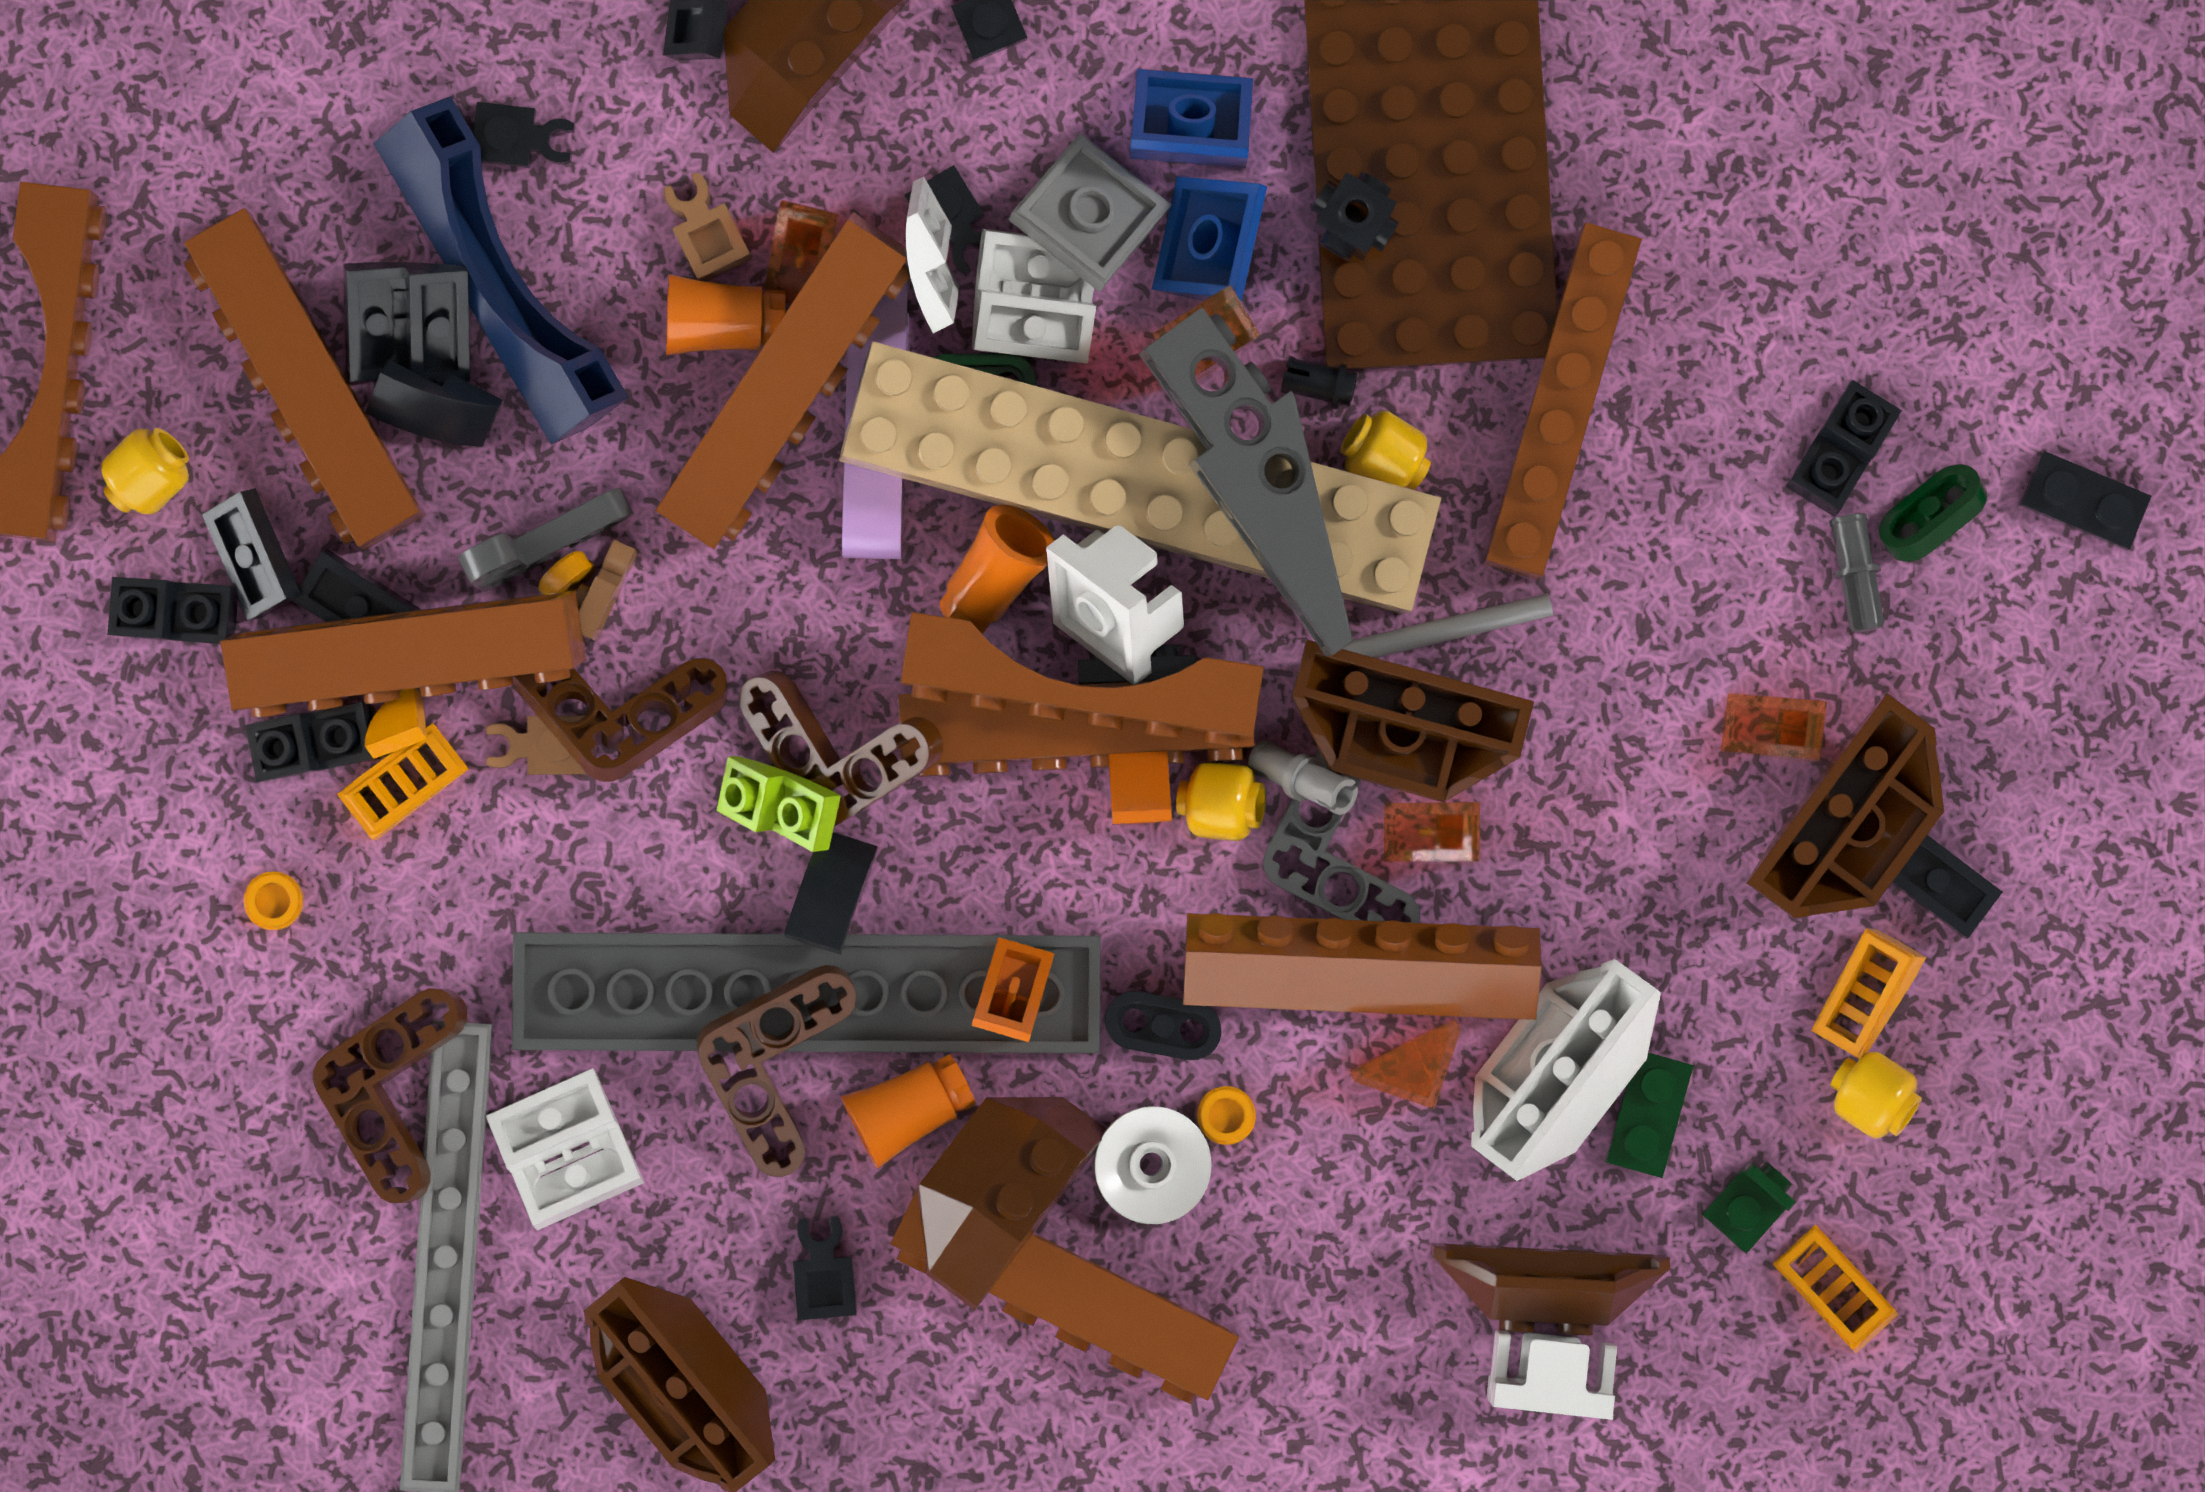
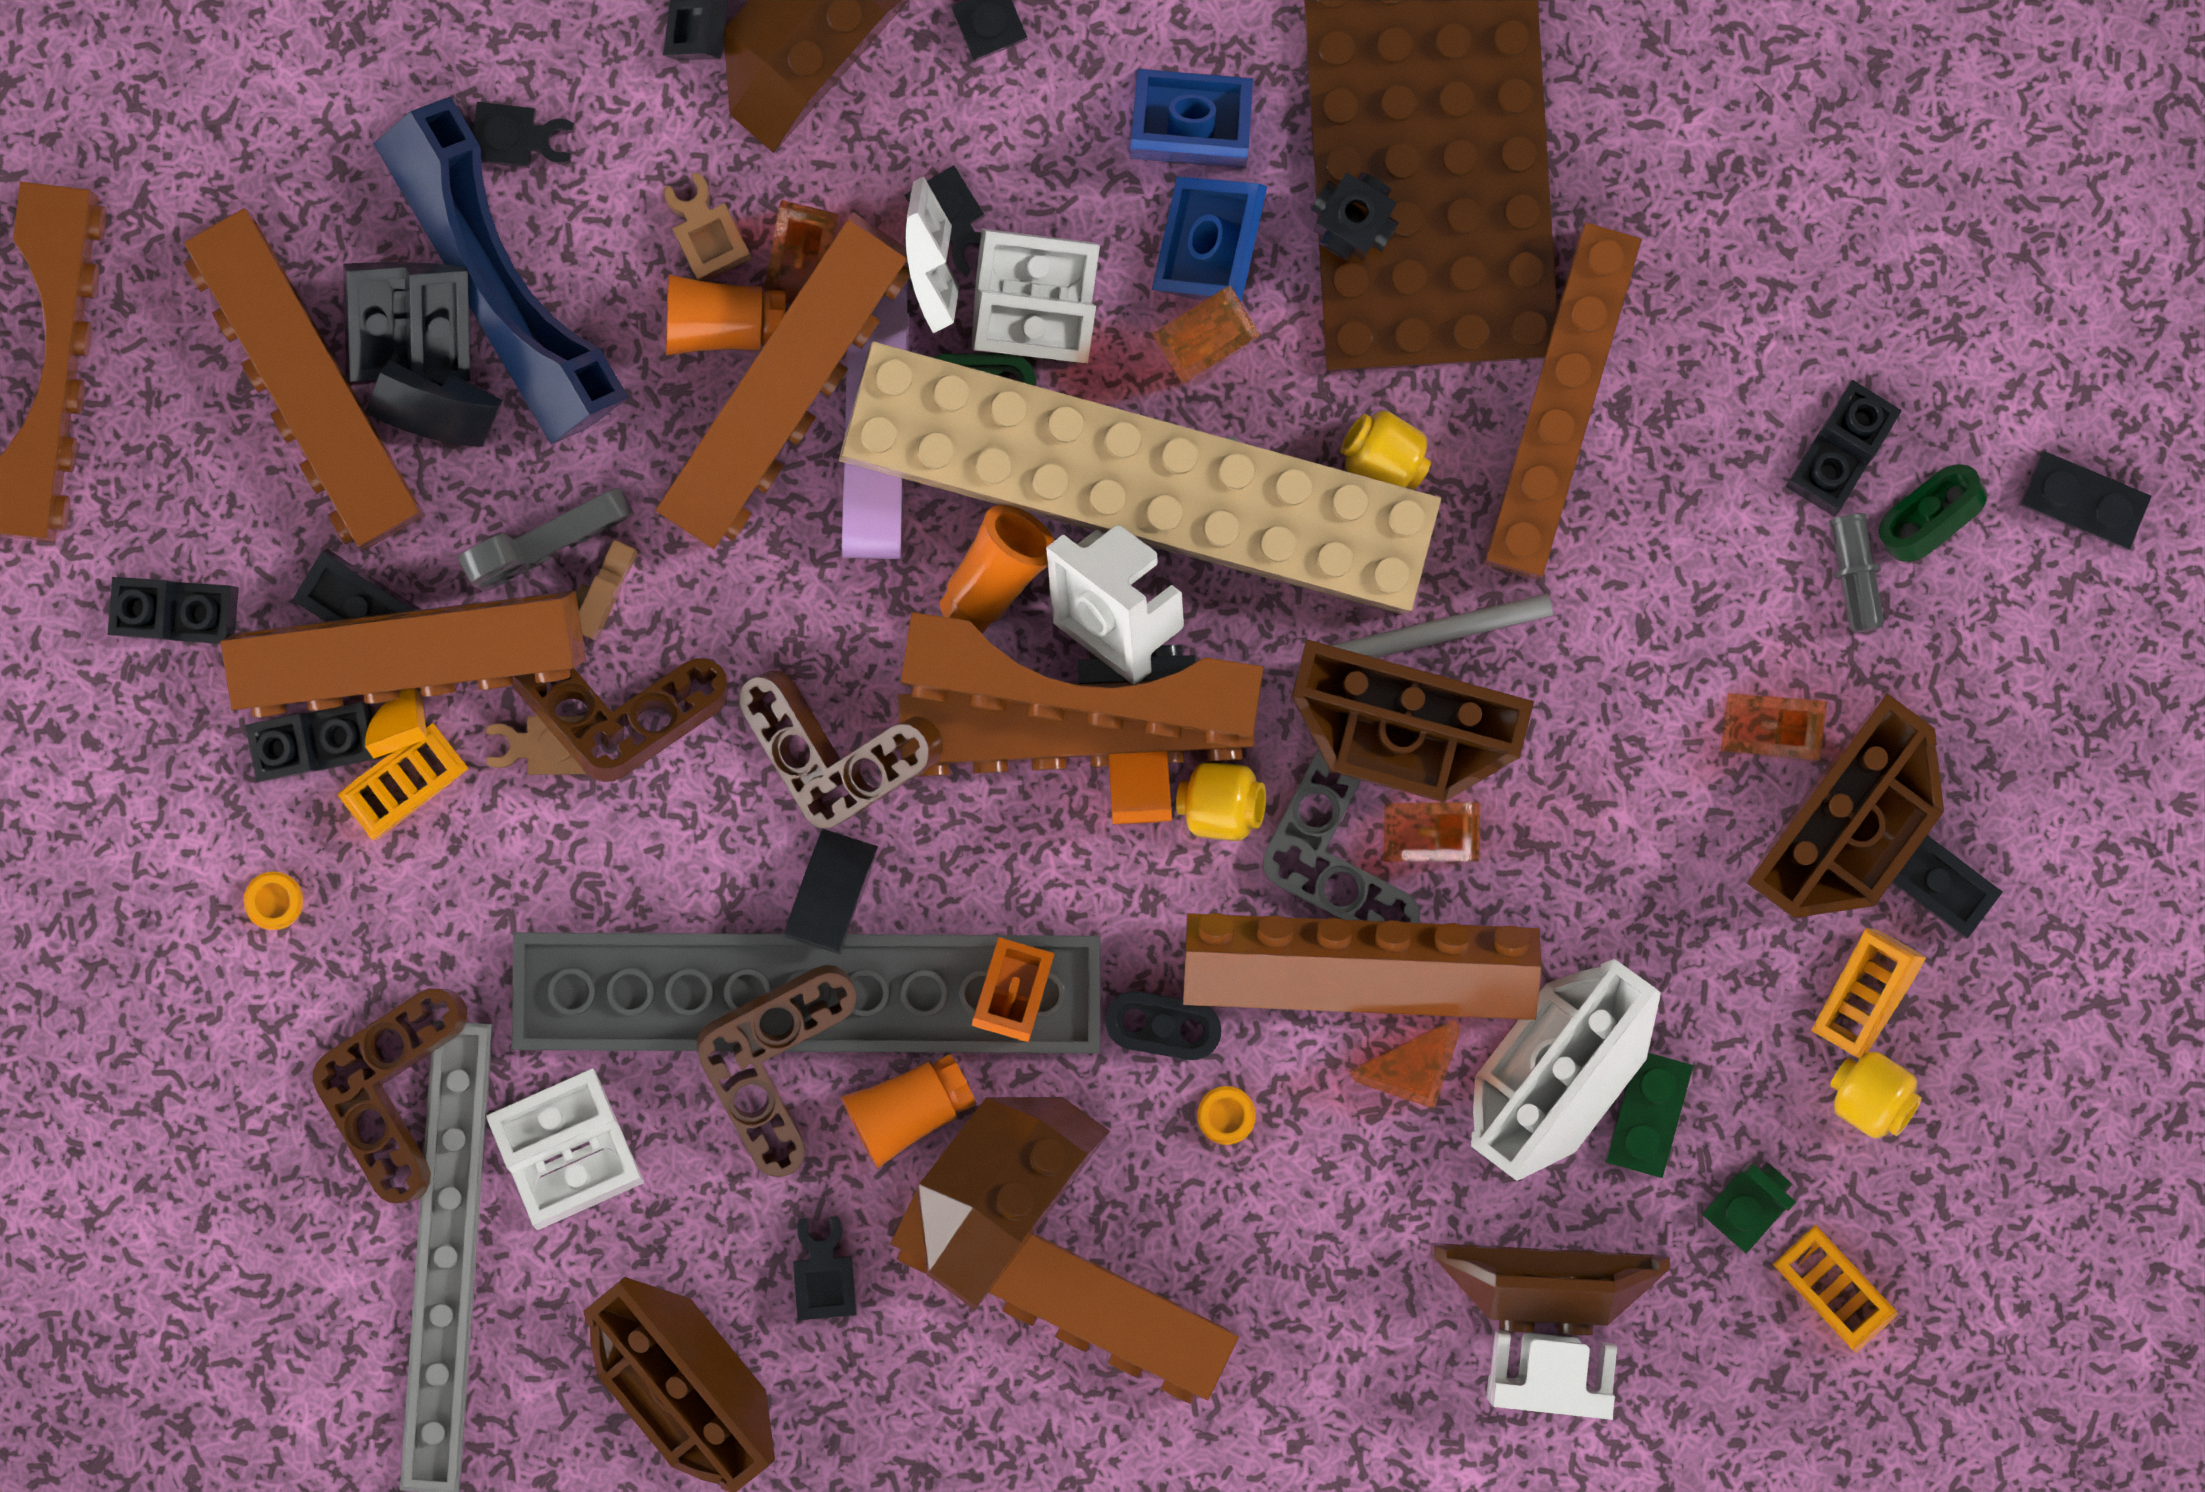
(145, 471): yellow head -> none
(251, 554): black plate -> none
(567, 574): light orange tile -> none
(778, 801): lime slope -> none
(1089, 212): light grey tile -> none
(1183, 1169): white dish -> none
(1277, 525): dark grey brick -> none
(1303, 777): light grey pin -> none
(1320, 382): black pin -> none

